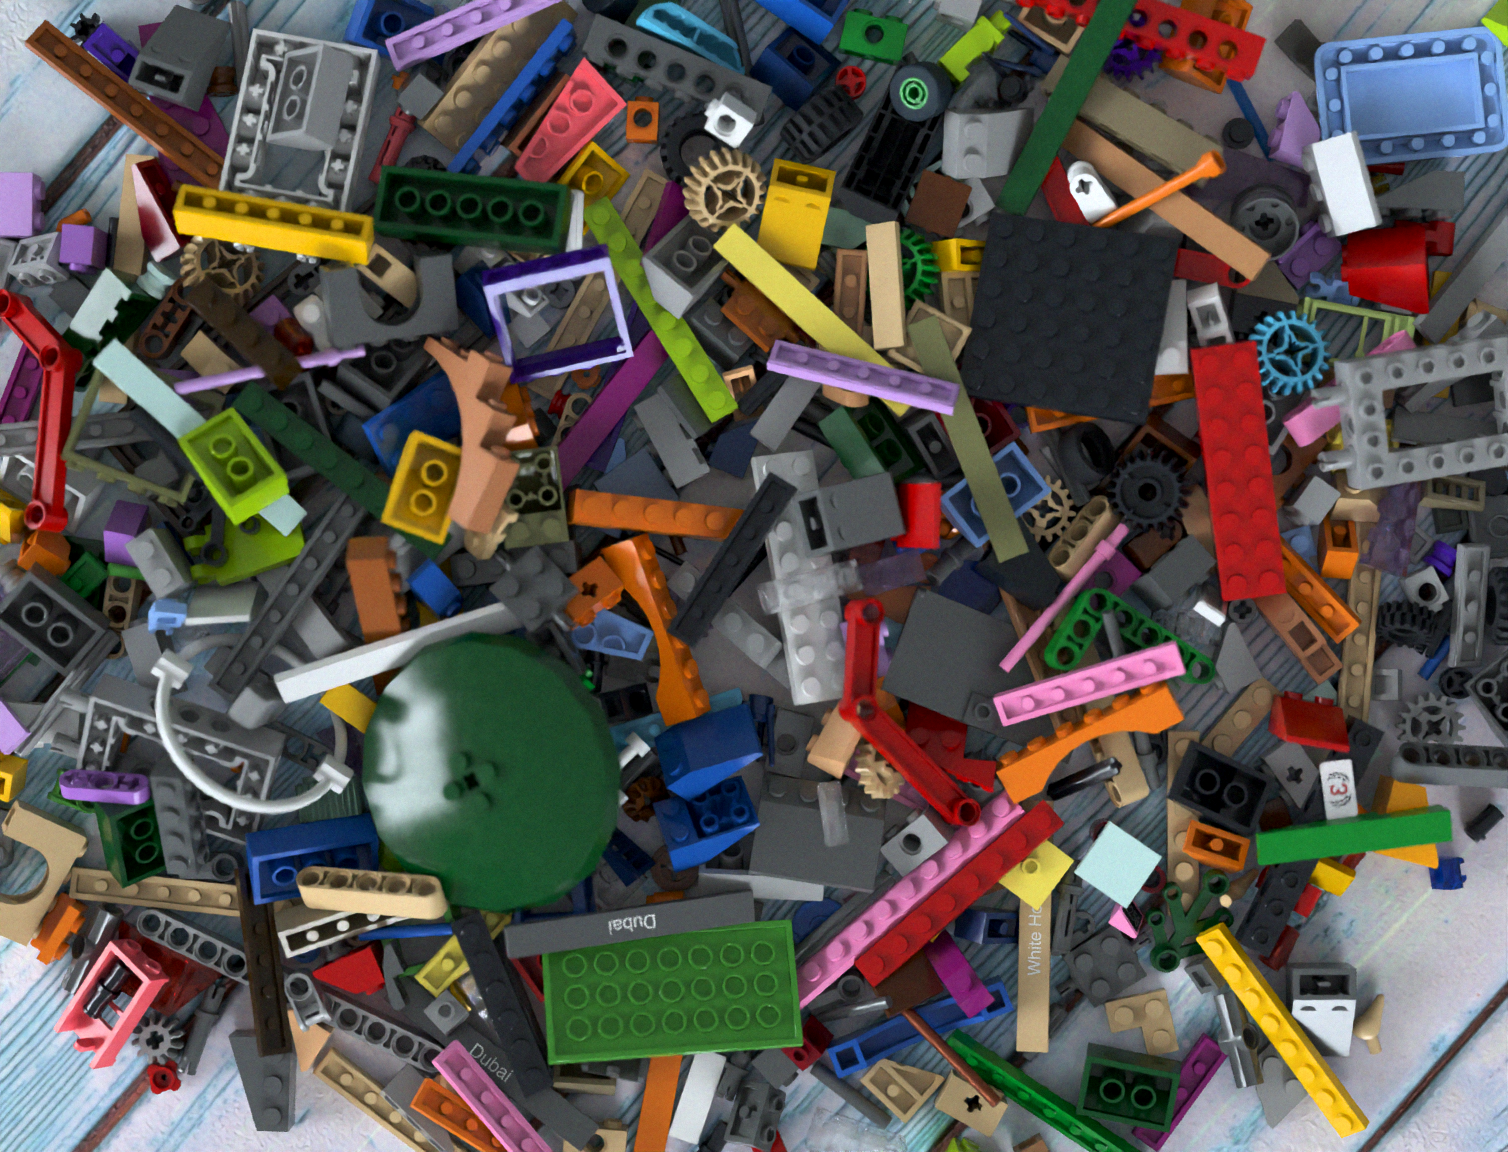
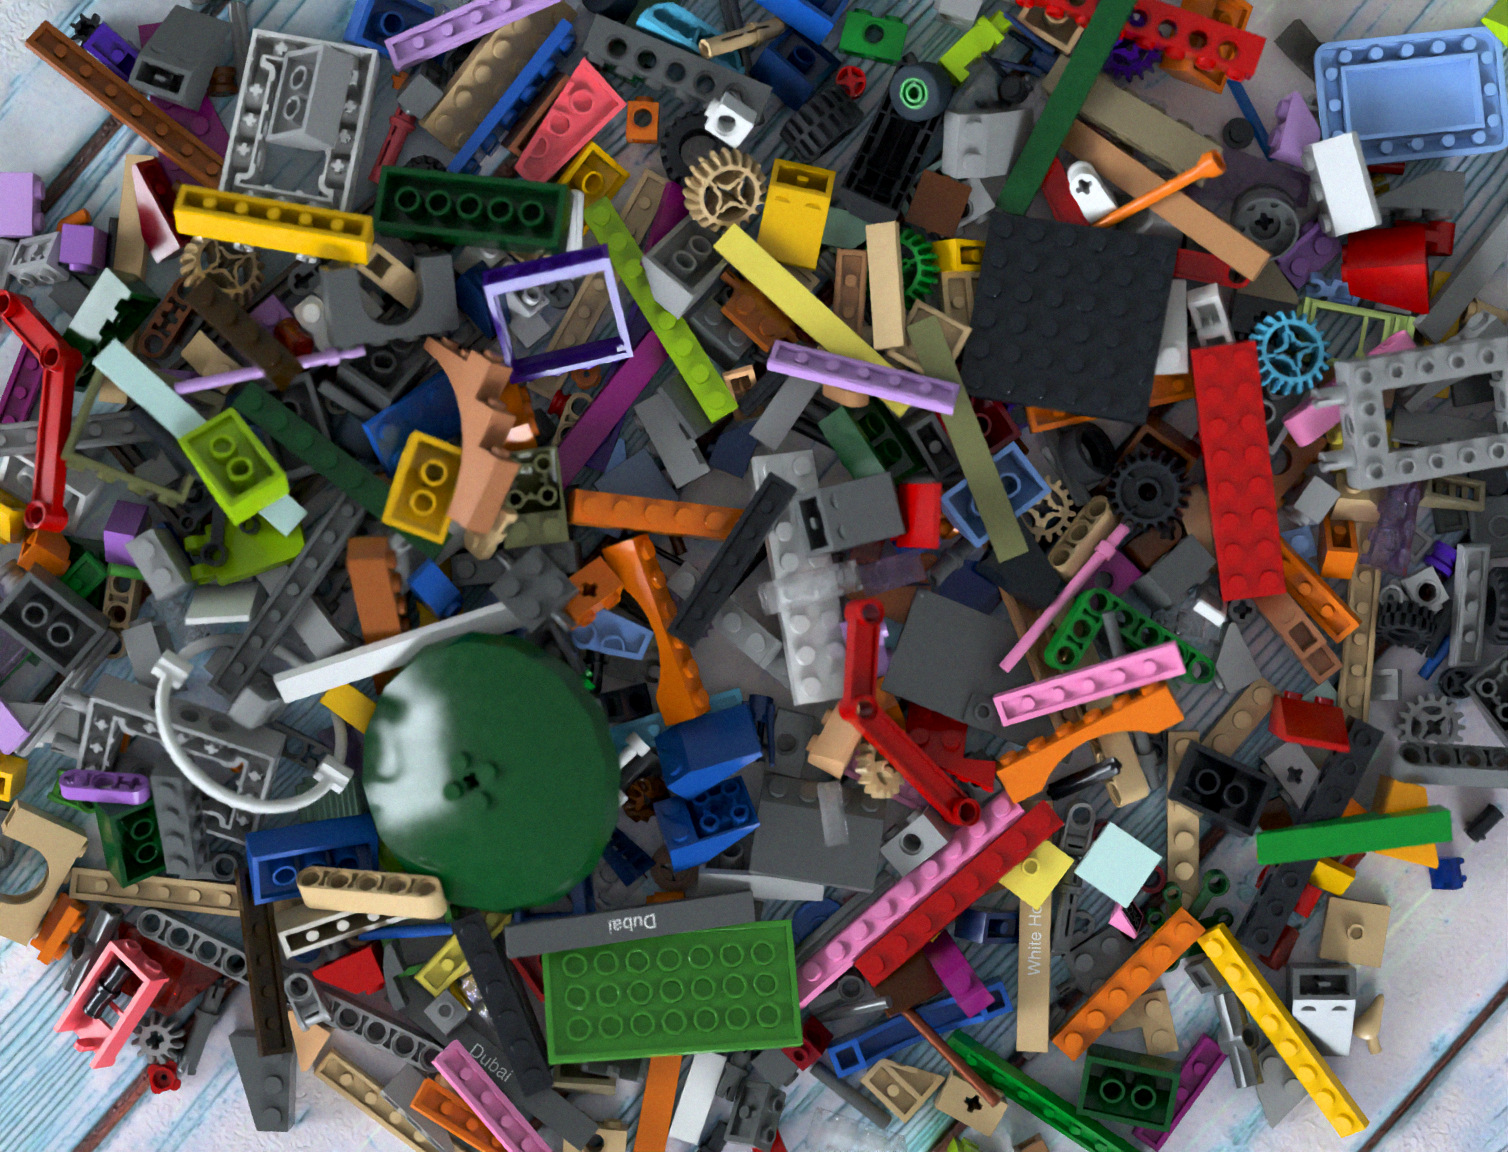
(156, 279): light aqua wheel -> none
(166, 615): light blue plate -> none
(751, 35): none -> tan pin
(1076, 832): none -> light grey piece
(1128, 983): none -> orange plate
(1216, 847): orange slope -> none
(1238, 888): tan animal -> none
(1338, 789): clear sticker -> none
(1354, 931): none -> tan plate
(1393, 588): none -> light grey plate

